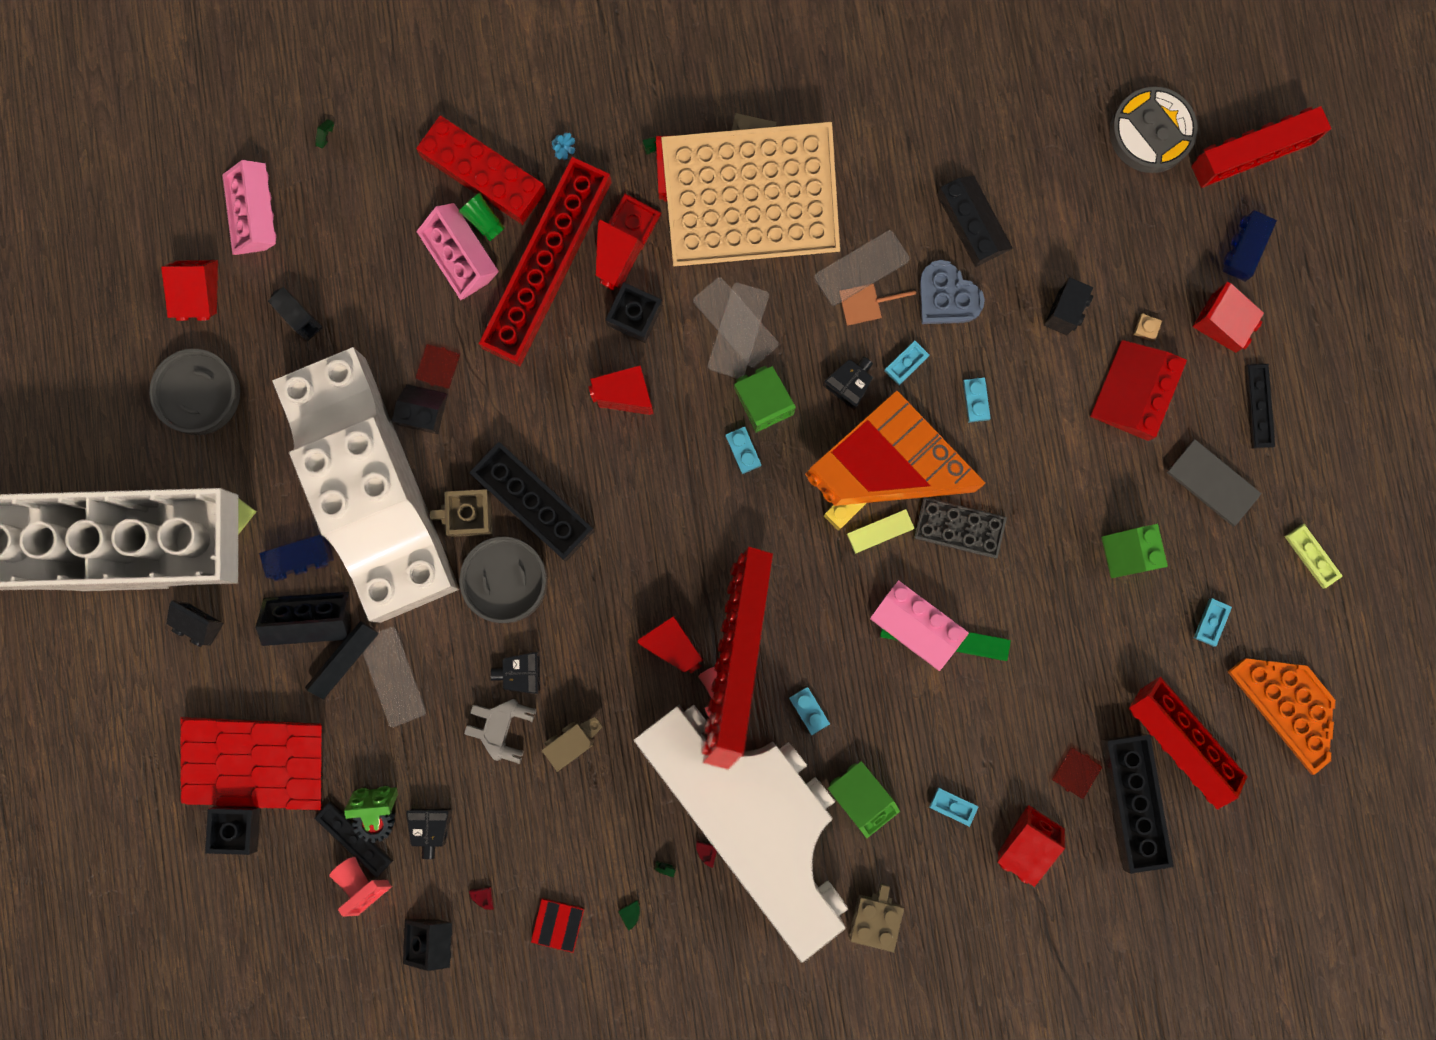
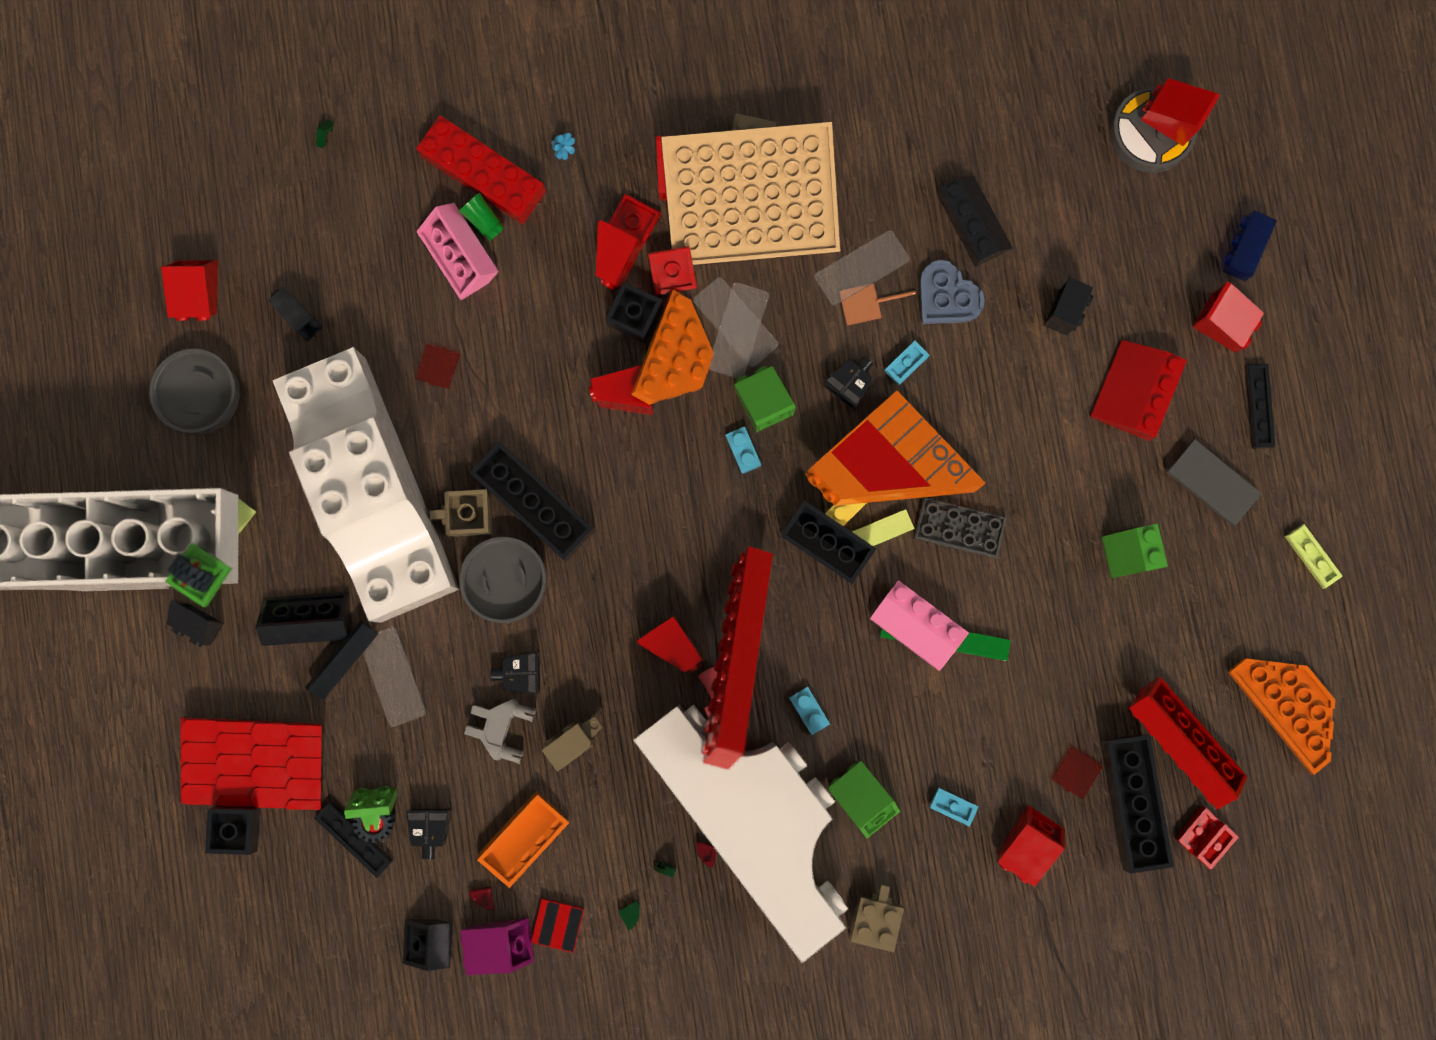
(197, 574): none -> plate
(249, 207): bright pink slope -> none
(296, 557): clear blue brick -> none
(357, 887): coral plant -> none
(420, 409): black slope -> none
(497, 947): none -> magenta slope
(522, 839): none -> orange slope
(545, 261): red brick -> none
(649, 145): dark green tile -> none
(672, 270): none -> red tile
(677, 354): none -> orange plate
(828, 542): none -> black slope
(976, 400): medium azure plate -> none
(1147, 327): tan plate -> none
(1179, 109): none -> red slope
(1206, 837): none -> red slope
(1212, 622): medium azure plate -> none
(1260, 146): red brick -> none

